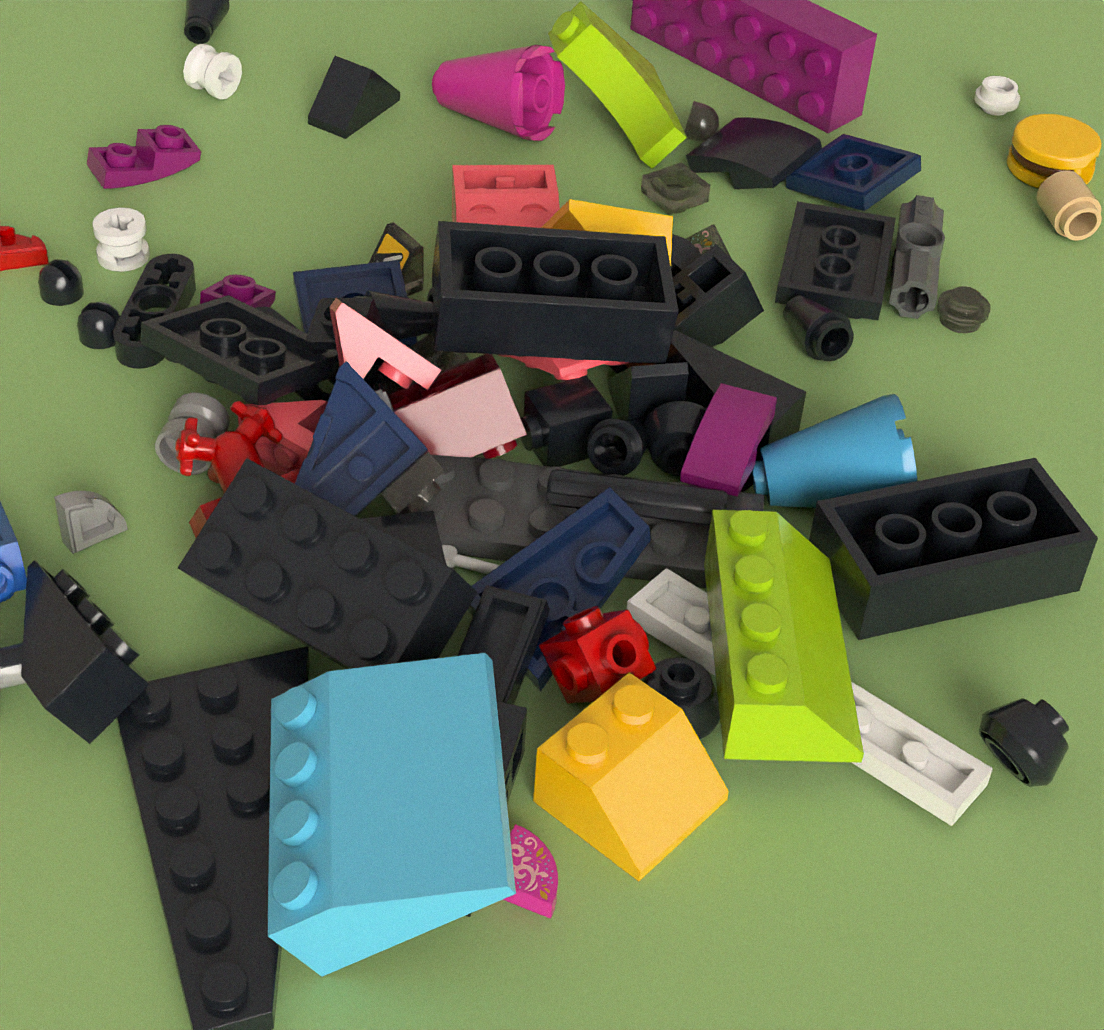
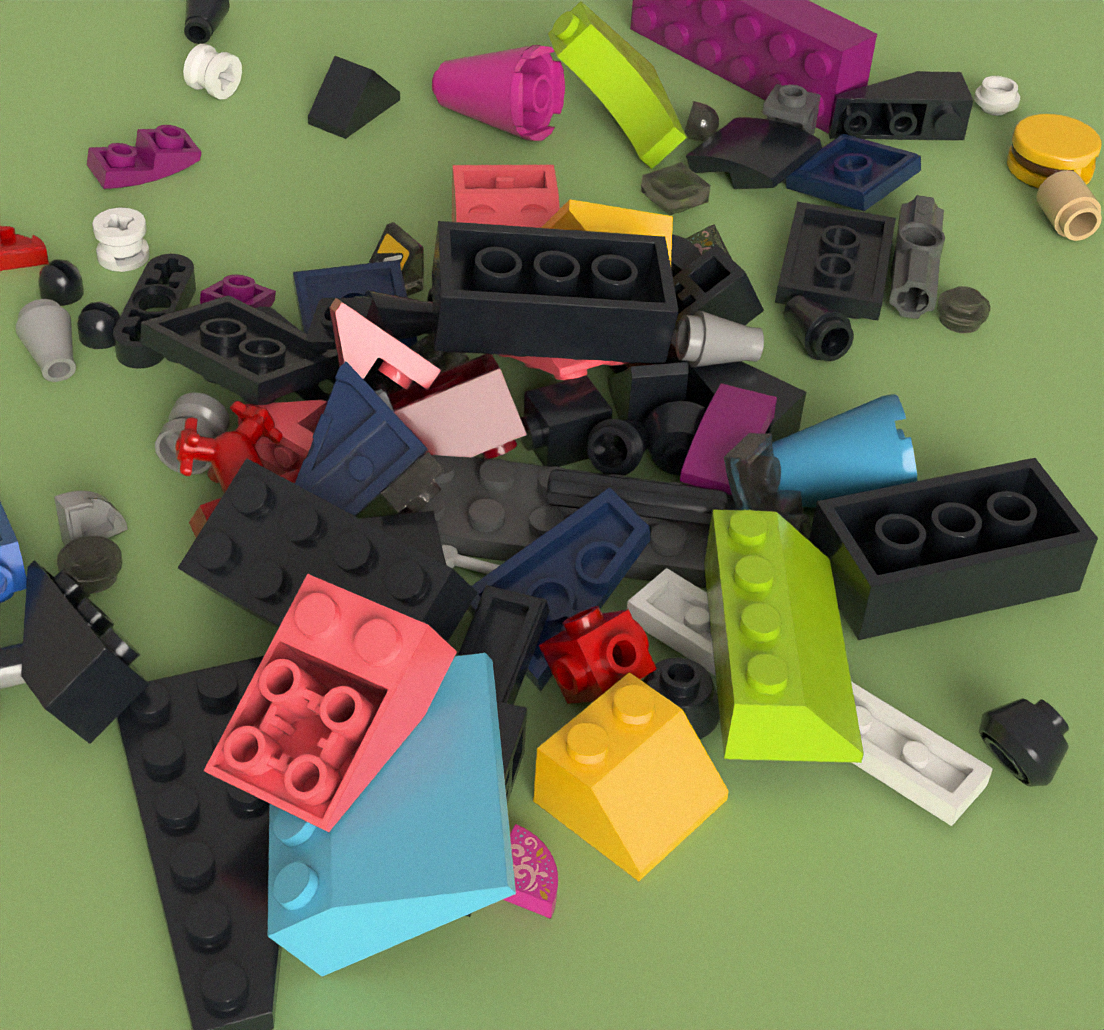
(47, 335): none -> light grey cone
(91, 562): none -> clear smoke plate
(330, 702): none -> coral slope
(715, 340): none -> light grey cone
(755, 481): none -> clear smoke slope
(793, 107): none -> dark grey bracket
(905, 108): none -> black slope

